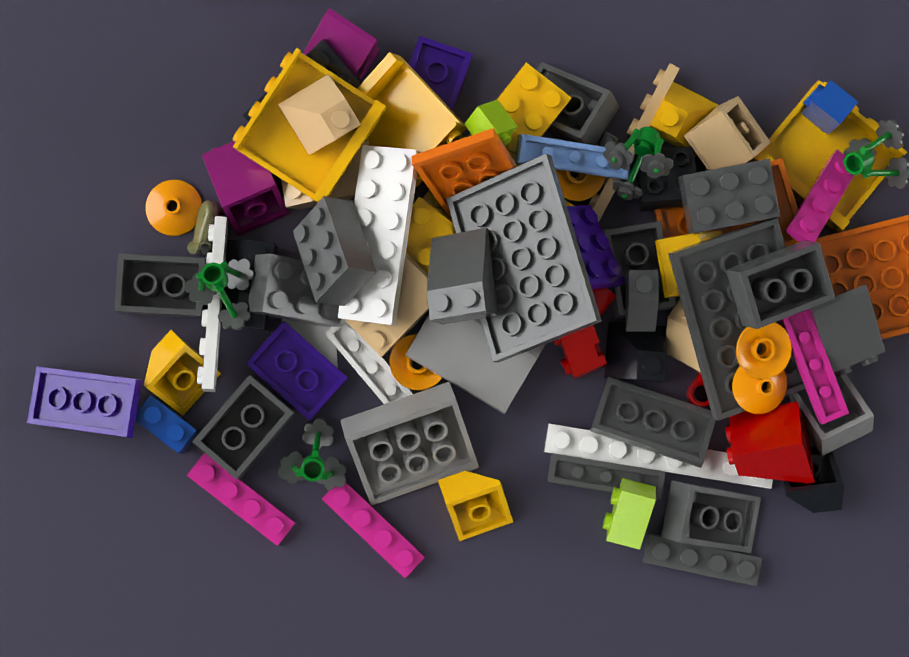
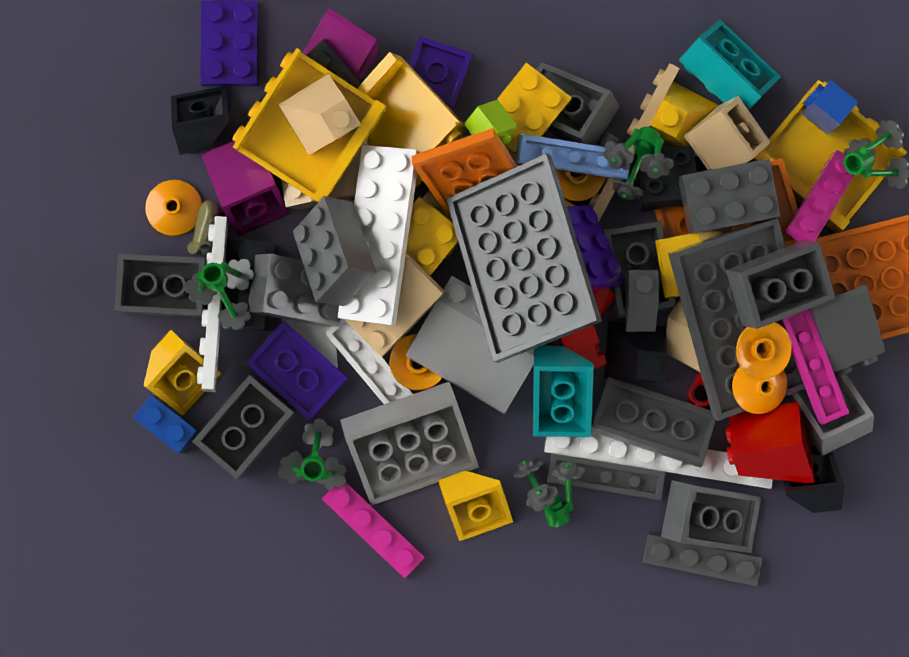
(84, 401): plate -> none
(199, 118): none -> black slope
(229, 43): none -> dark purple plate
(241, 499): dark pink plate -> none
(461, 278): dark grey slope -> none
(544, 496): none -> plant
(561, 393): none -> teal slope
(630, 513): lime brick -> none
(729, 66): none -> teal slope

